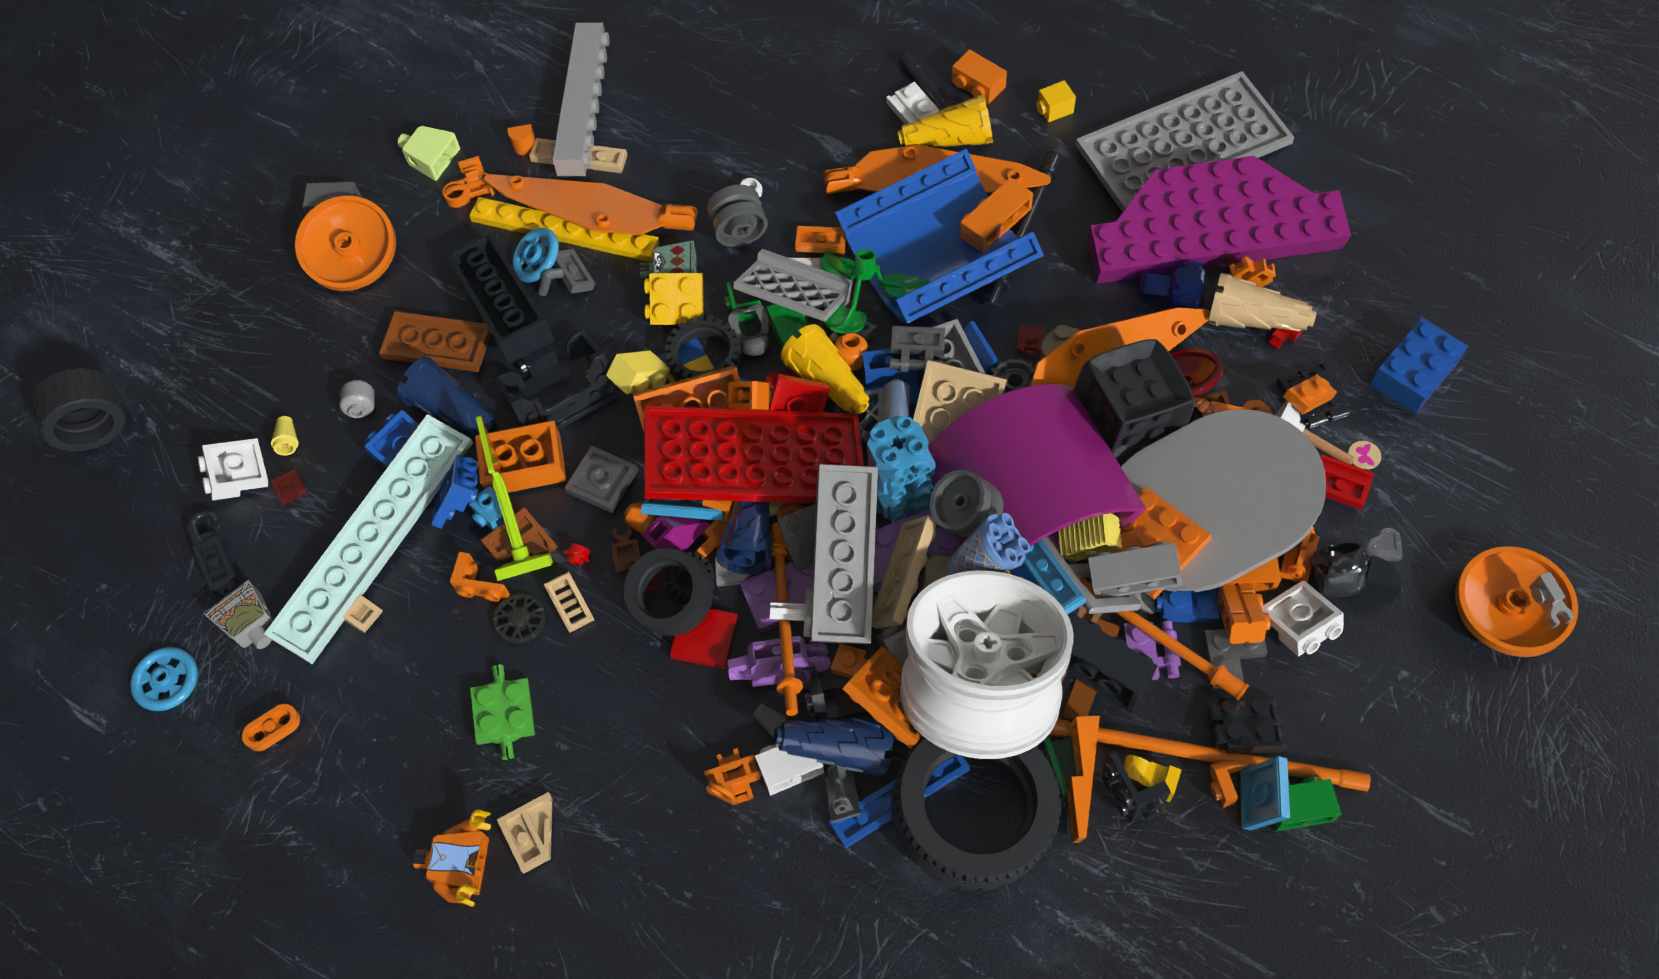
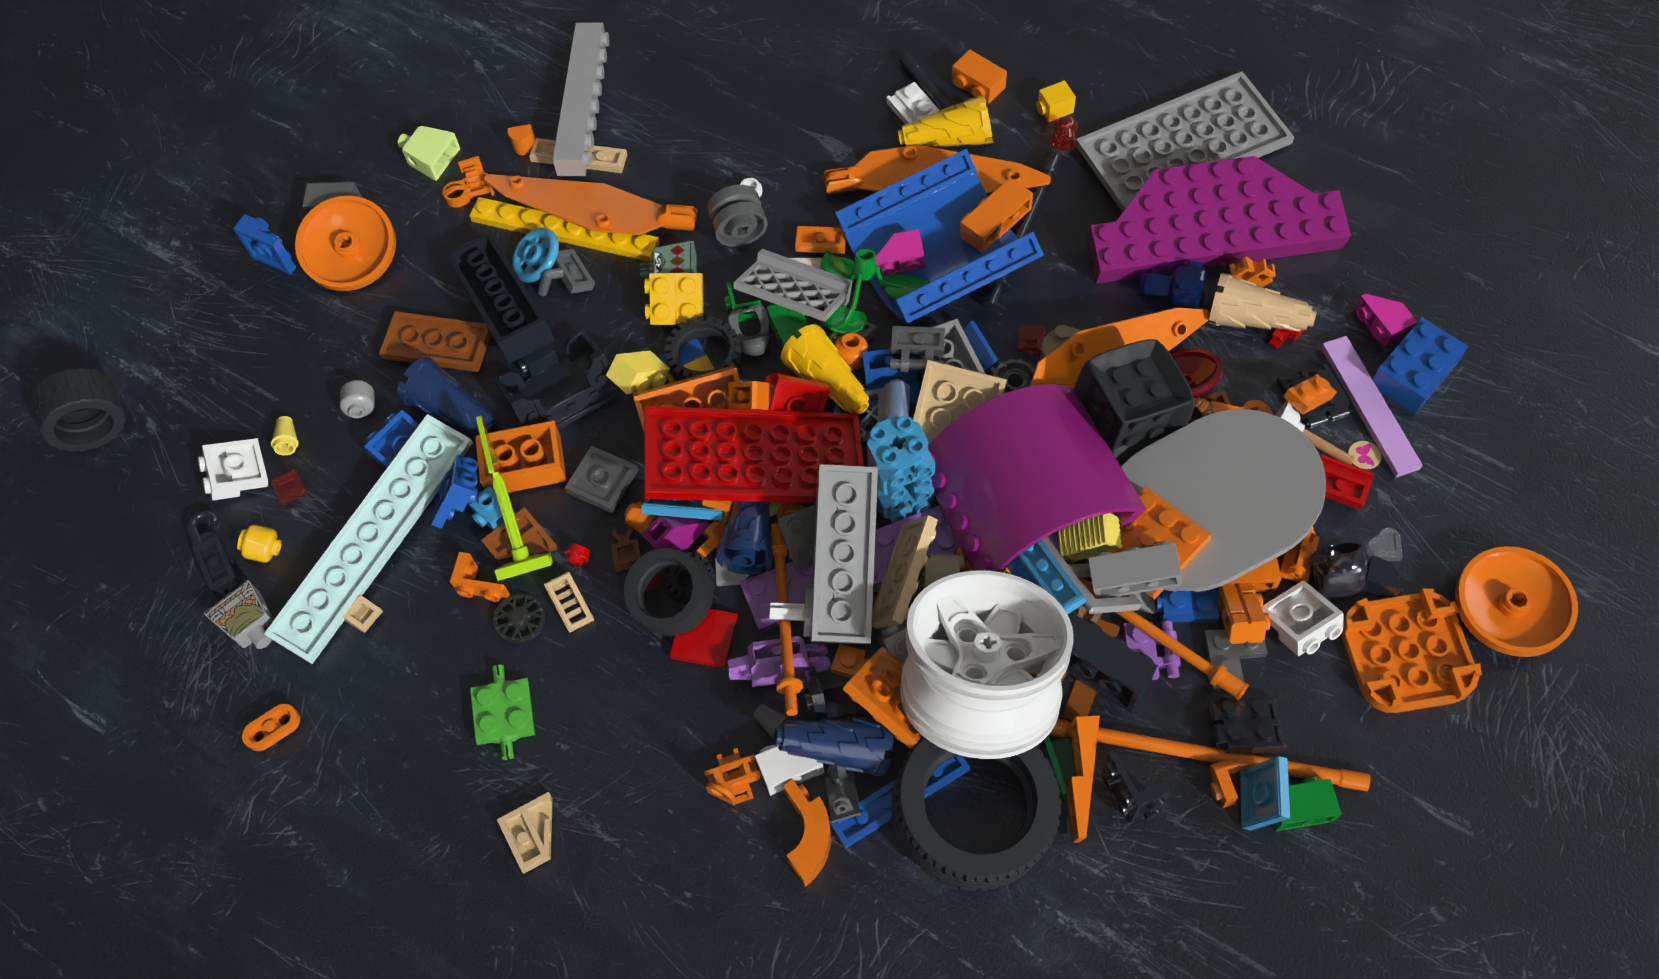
(178, 693): dark azure plate -> none
(259, 543): none -> yellow head
(263, 244): none -> blue plate
(457, 859): torso -> none
(815, 845): none -> orange arch
(901, 253): none -> dark pink slope
(964, 501): dark grey wheel -> none
(991, 547): medium blue cone -> none
(1065, 133): none -> clear red wheel
(1147, 774): yellow leg -> none
(1371, 407): none -> lavender tile
(1385, 318): none -> dark pink slope
(1409, 652): none -> orange tile
(1550, 597): light grey plate -> none

